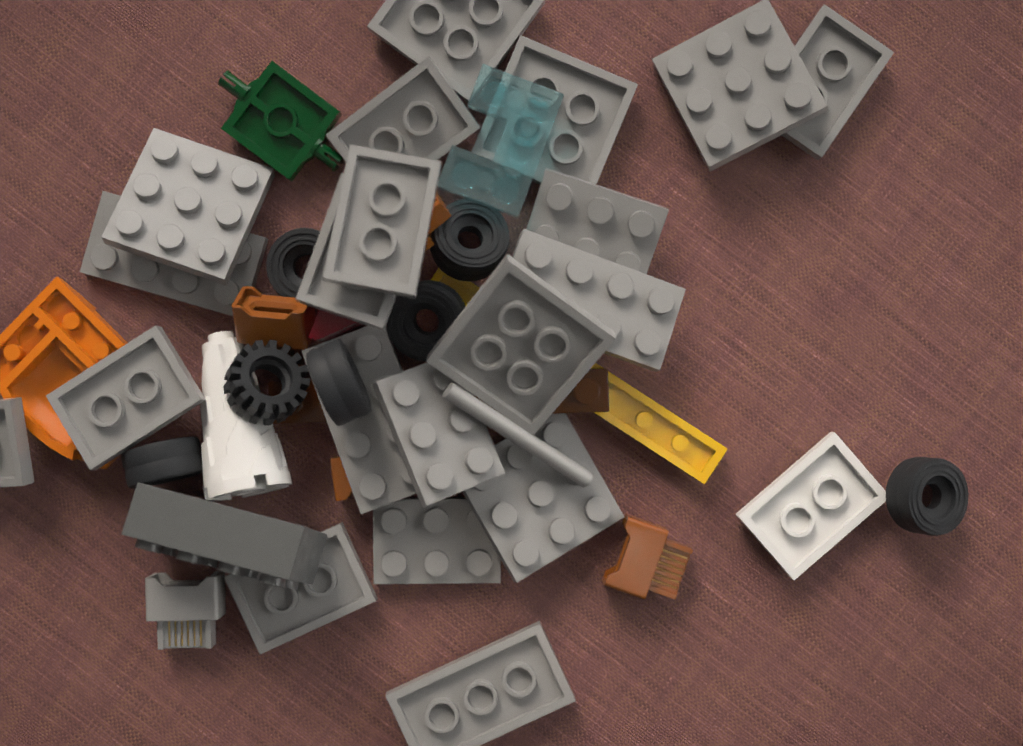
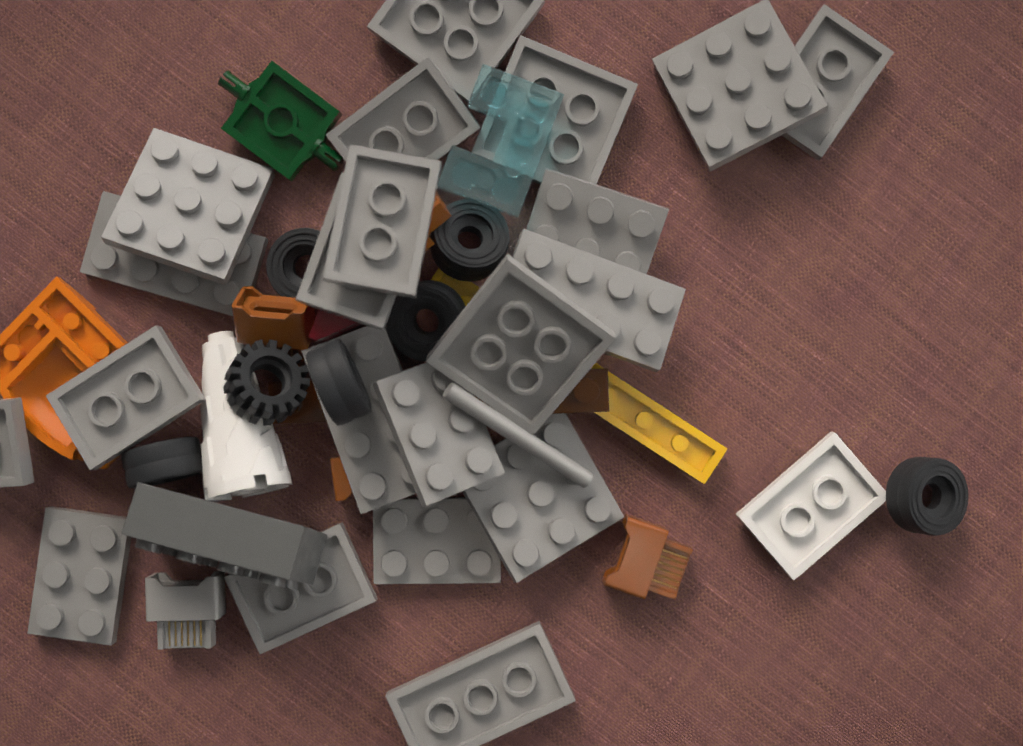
(79, 576): none -> light grey plate

